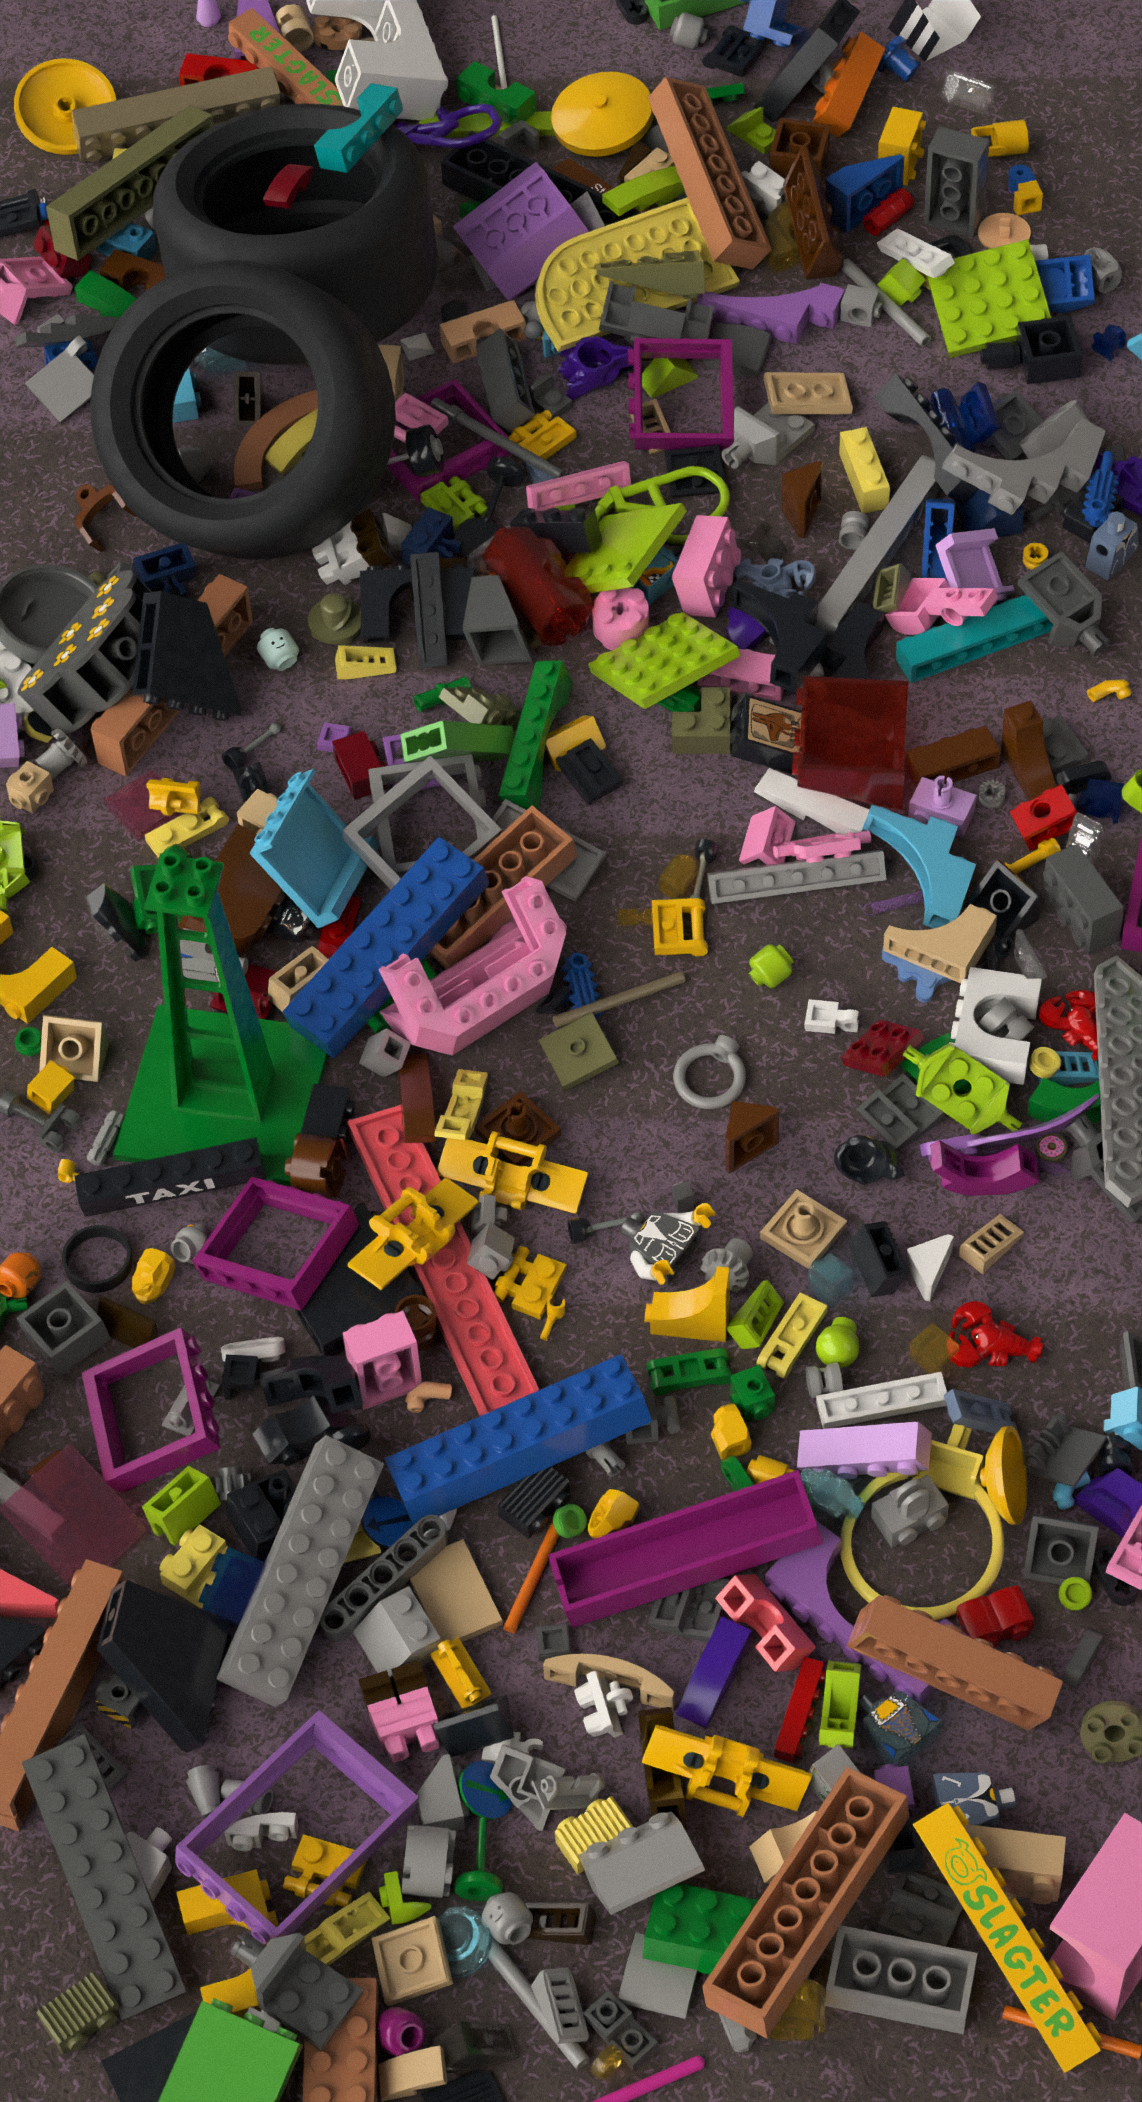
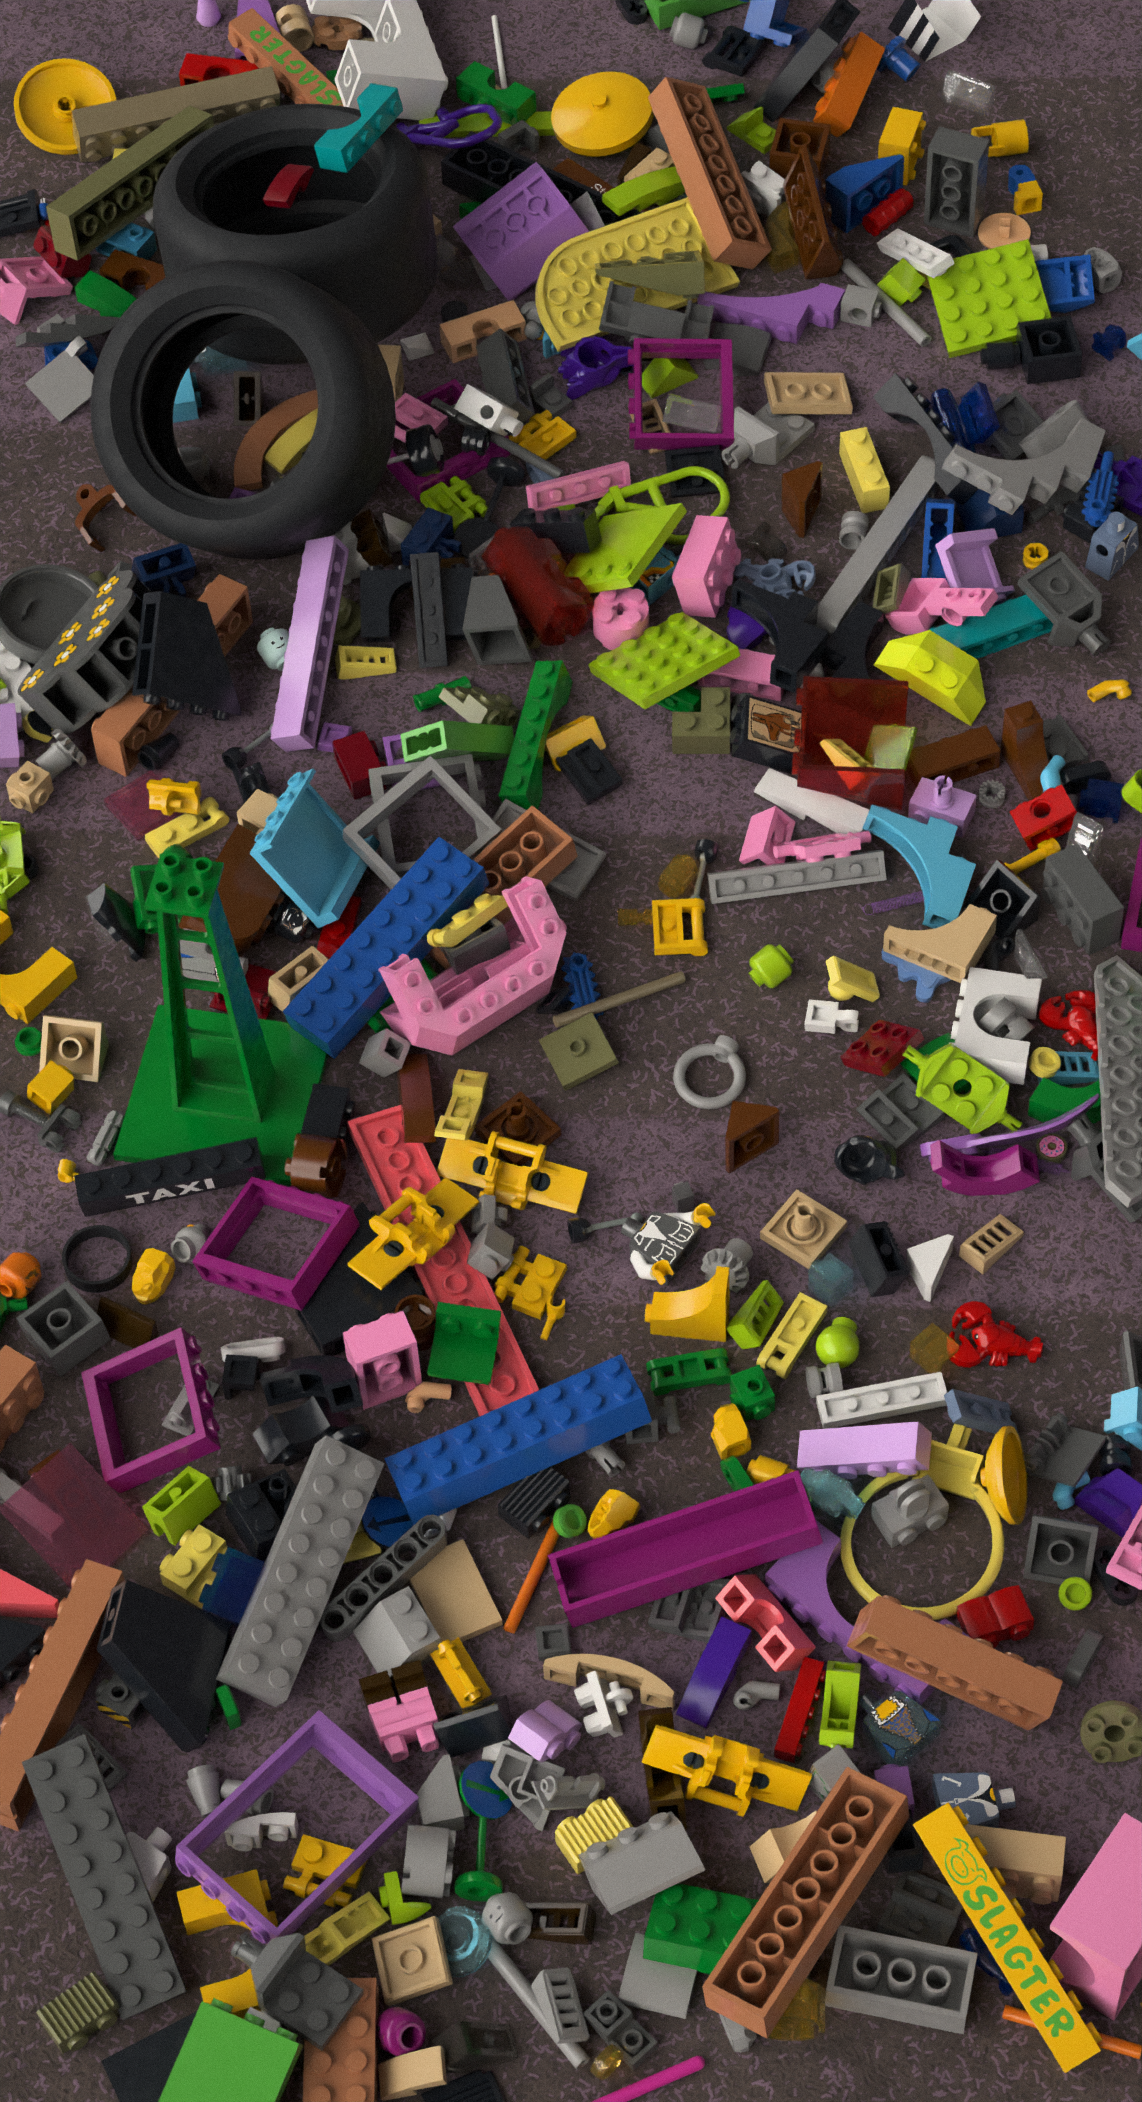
(156, 752): none -> black cone
(228, 1707): none -> green tile
(309, 644): none -> lavender brick
(464, 1343): none -> green bracket
(467, 921): none -> light yellow plate
(475, 440): none -> black wheel
(478, 947): none -> dark grey slope
(489, 411): none -> white torso
(545, 1731): none -> lavender brick
(692, 413): none -> clear slope
(753, 1692): none -> light grey arm
(842, 754): none -> light yellow slope
(850, 980): none -> light yellow tile
(890, 746): none -> clear neon green piece
(936, 672): none -> neon yellow wedge
(973, 1942): none -> clear blue arm
(1050, 775): none -> medium azure arm

